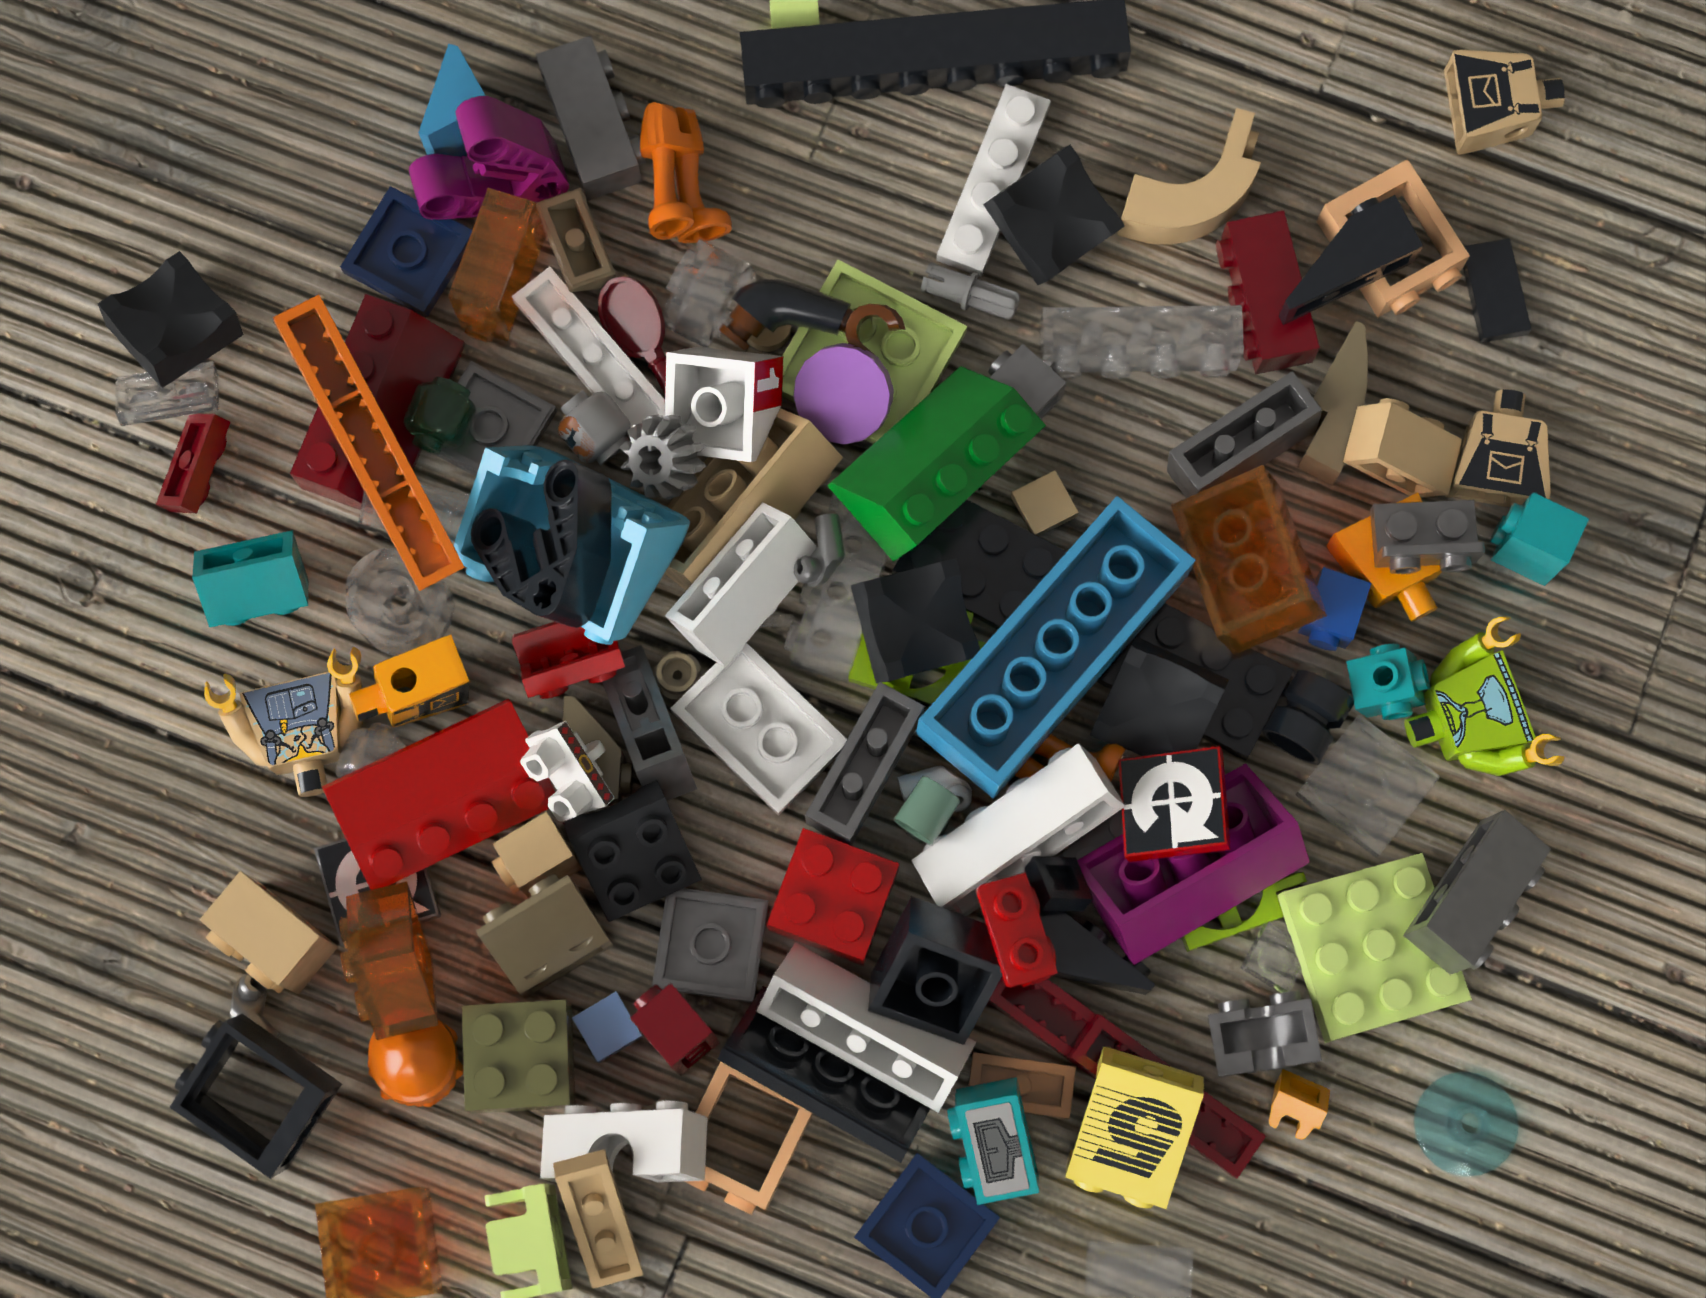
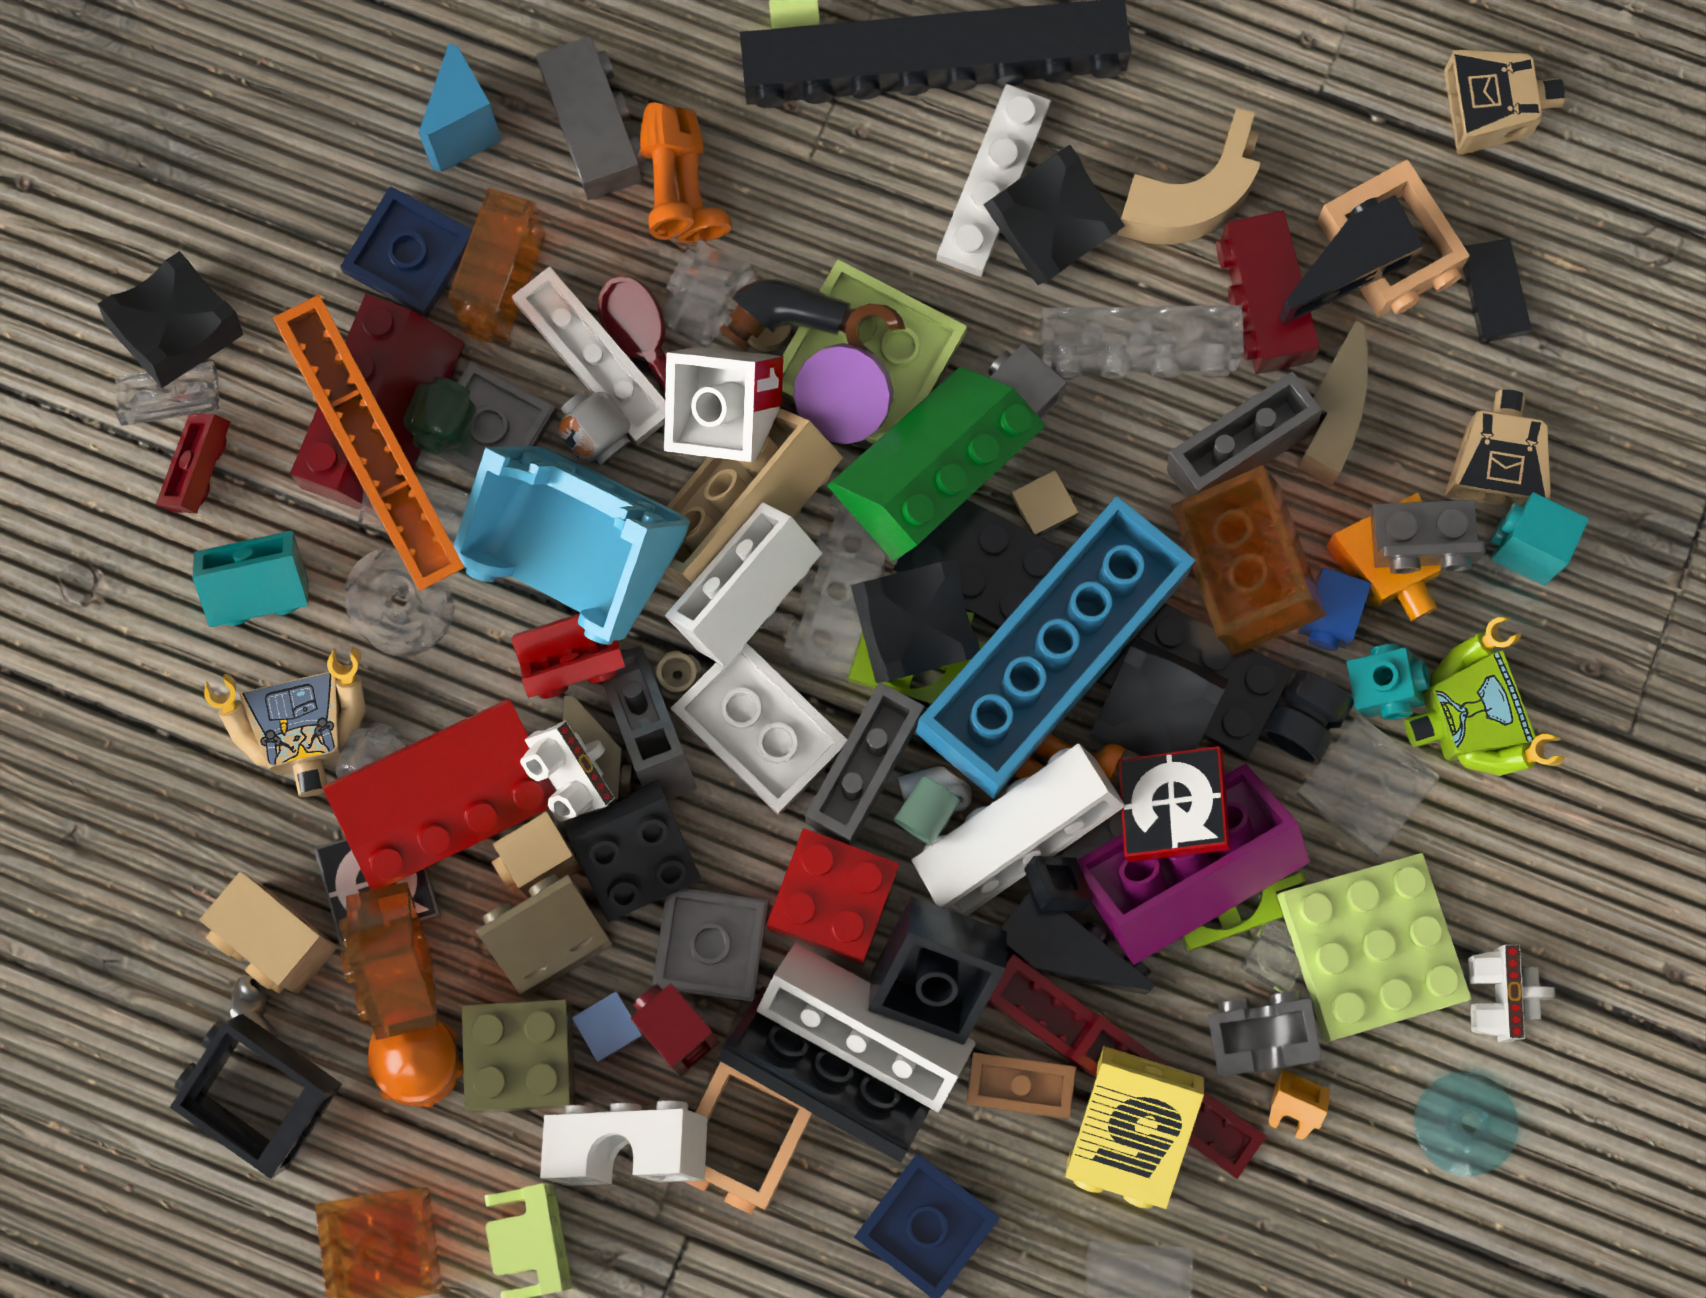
(432, 674): light orange torso -> none
(504, 153): magenta connector -> none
(554, 569): black connector -> none
(575, 241): dark tan slope -> none
(598, 1218): tan plate -> none
(662, 456): light grey gear -> none
(827, 556): flat silver arm -> none
(970, 291): light grey axle -> none
(995, 1141): brick -> none
(1017, 931): red bracket -> none
(1402, 448): tan brick -> none
(1478, 893): flat silver brick -> none
(1506, 1016): none -> white hips

